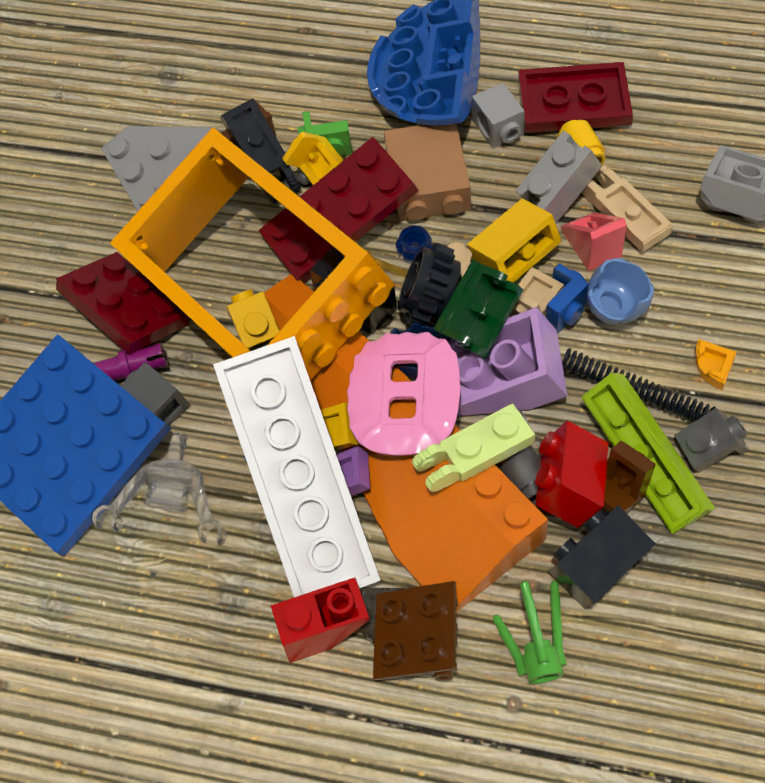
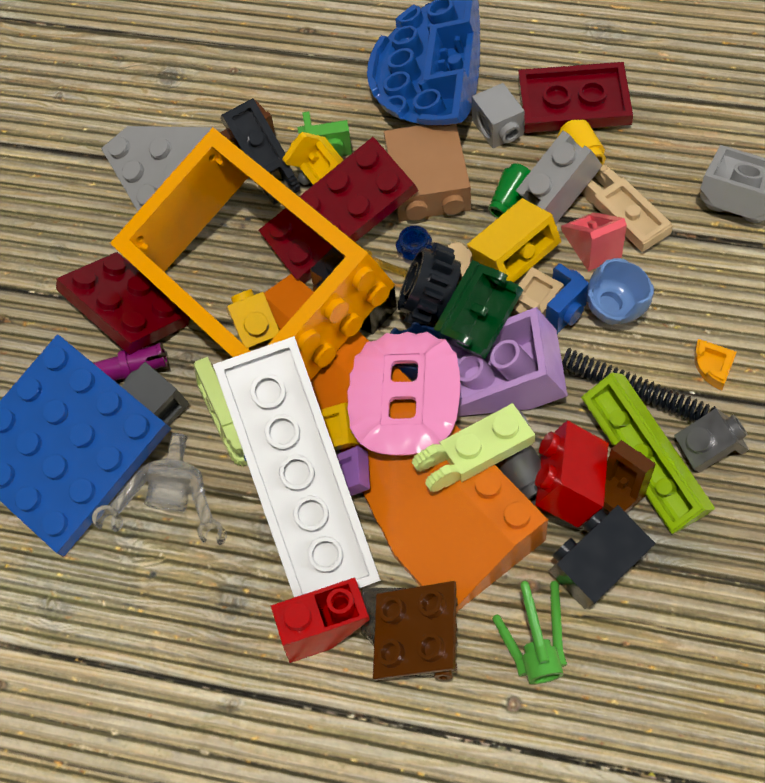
(217, 407): none -> yellowish green hinge
(505, 193): none -> green cone

